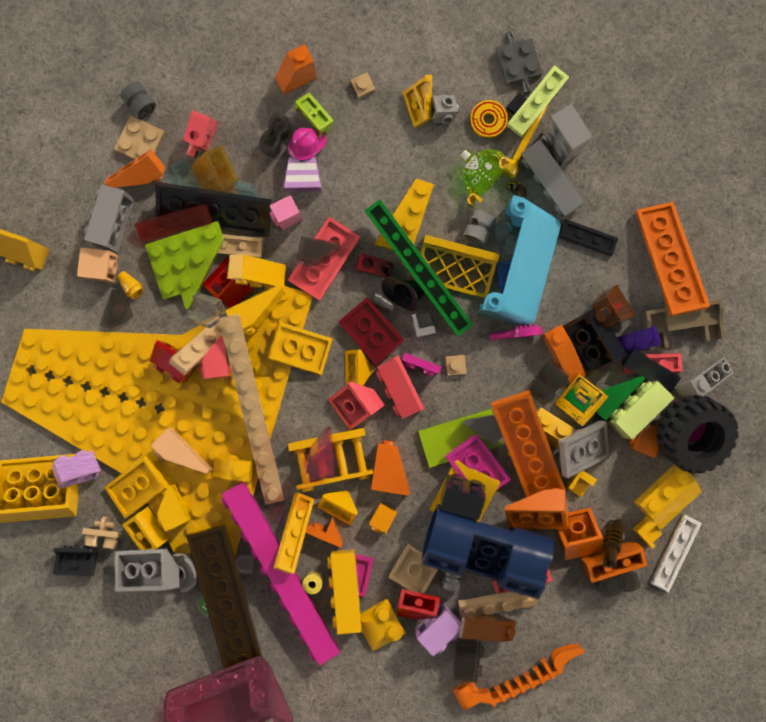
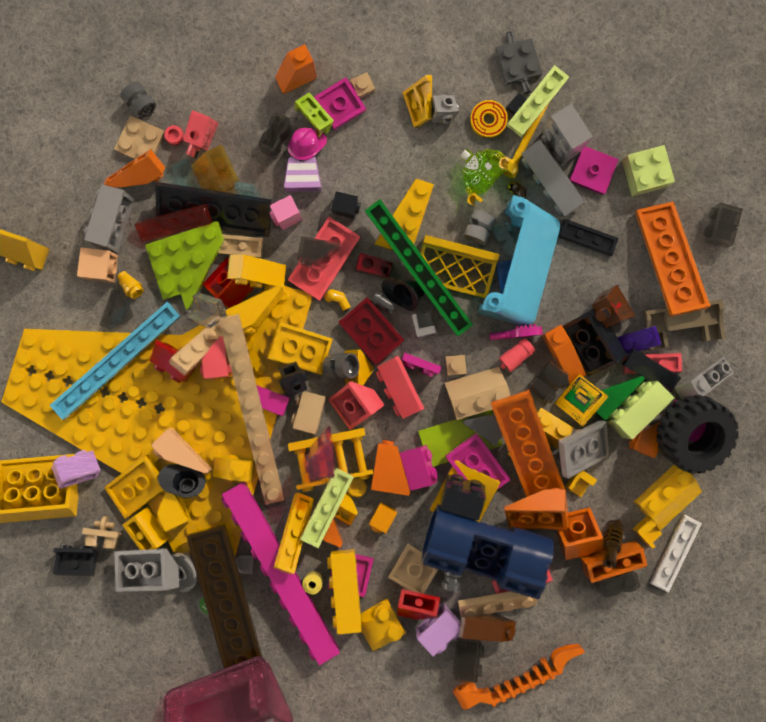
(115, 361): none -> medium azure plate
(174, 135): none -> coral tile
(181, 481): none -> black piece
(273, 401): none -> dark pink tile
(292, 379): none -> black brick
(308, 412): none -> tan brick
(326, 508): none -> yellowish green plate
(337, 296): none -> yellow arm
(341, 103): none -> dark pink plate
(341, 366): none -> dark grey wheel
(345, 205): none -> black brick
(357, 487): none -> yellow tile
(418, 467): none -> dark pink brick
(476, 392): none -> tan slope
(514, 357): none -> coral piece
(593, 170): none -> dark pink plate
(648, 170): none -> yellowish green brick
(723, 225): none -> clear smoke brick

